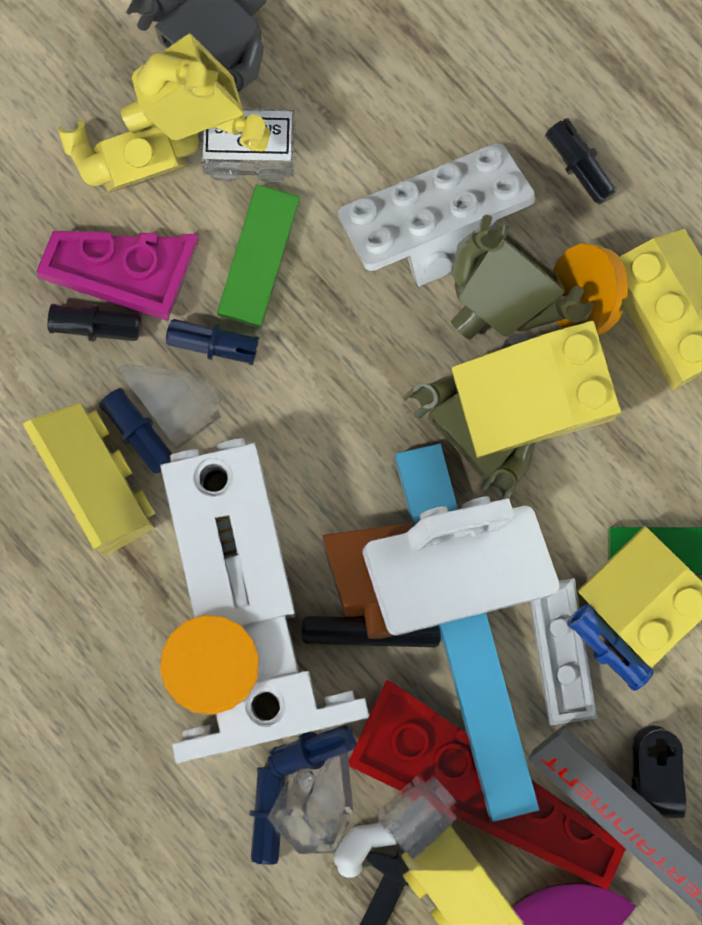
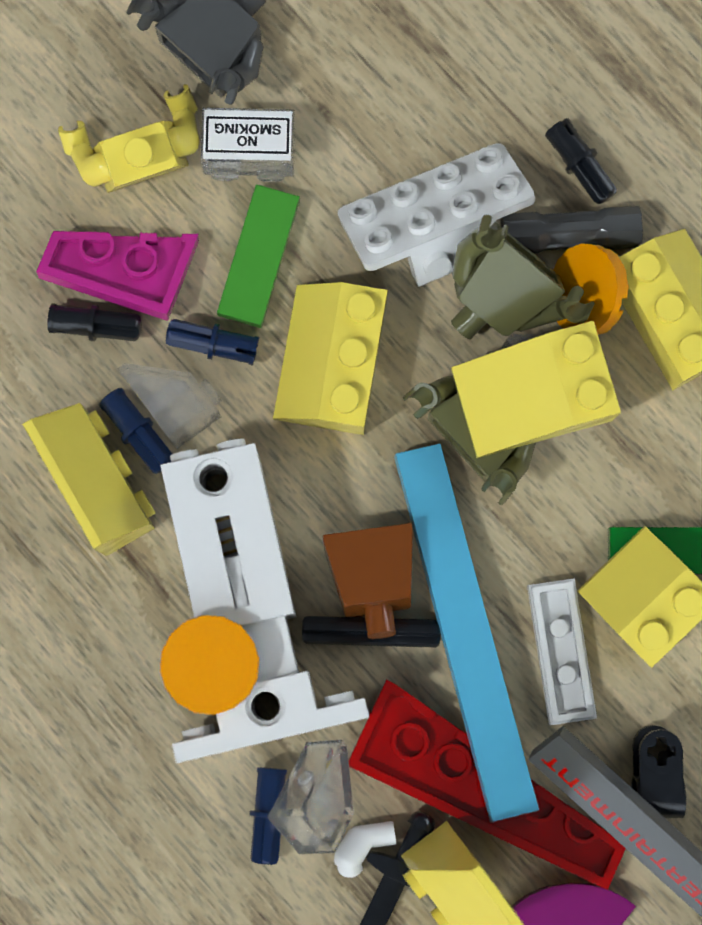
(188, 93): light yellow torso -> none
(311, 750): dark blue axle -> none
(331, 356): none -> light yellow slope
(418, 814): clear brick -> none
(460, 565): white bracket -> none
(558, 231): none -> dark grey axle
(630, 668): blue pin -> none

